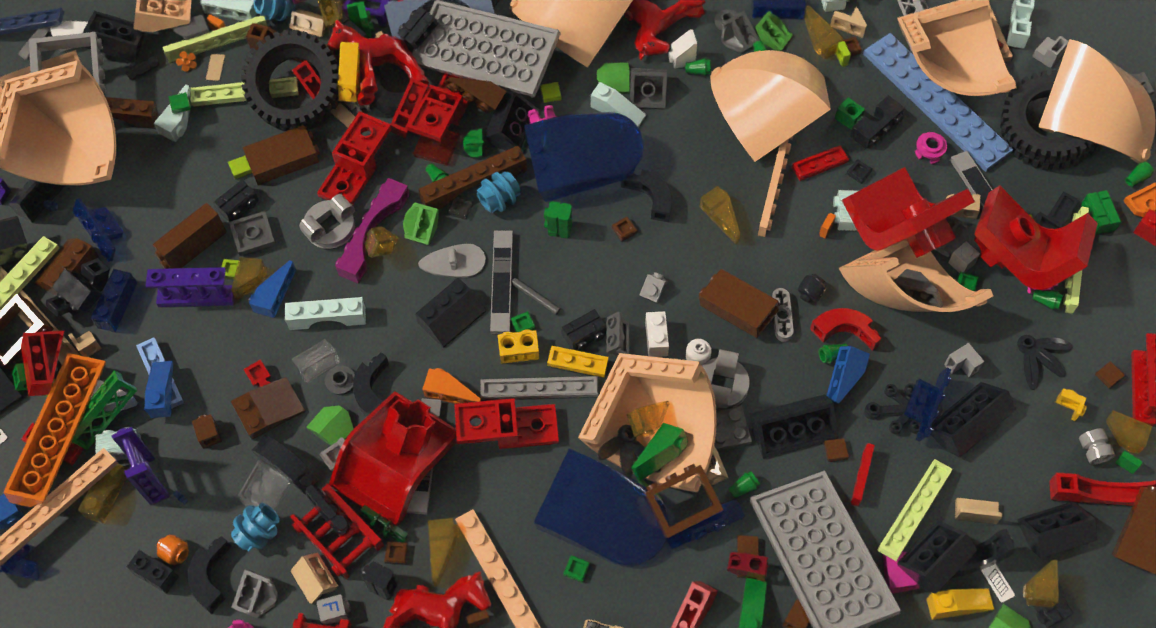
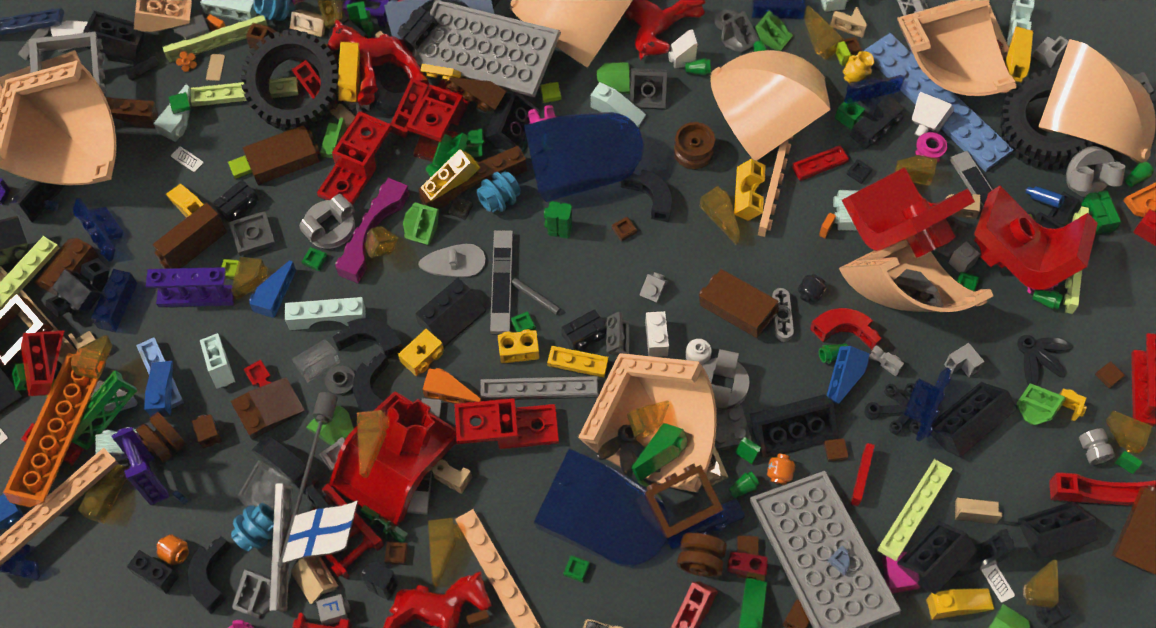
(92, 358): none -> clear yellow slope
(159, 438): none -> reddish brown wheel
(184, 200): none -> yellow slope
(187, 159): none -> white sticker
(217, 361): none -> light aqua slope
(282, 522): none -> light grey tile
(314, 259): none -> green tile
(323, 529): none -> flag
(332, 137): none -> bright green panel
(371, 434): none -> clear yellow slope
(372, 331): none -> black arch
(421, 352): none -> yellow brick
(434, 71): none -> yellow plate
(448, 148): none -> green bracket
(451, 175): none -> yellow slope
(451, 477): none -> tan leg
(694, 145): none -> reddish brown wheel
(701, 555): none -> reddish brown wheel
(747, 202): none -> yellow arch
(748, 450): none -> green tile
(781, 469): none -> orange head
(840, 560): none -> sand blue tile
(858, 67): none -> yellow head
(872, 88): none -> clear blue bracket
(888, 361): none -> light grey plate
(919, 168): none -> clear yellow slope
(930, 113): none -> white torso
(1019, 54): none -> yellow slope
(1039, 404): none -> bright green slope
(1046, 196): none -> blue cylinder
(1107, 171): none -> light grey piece

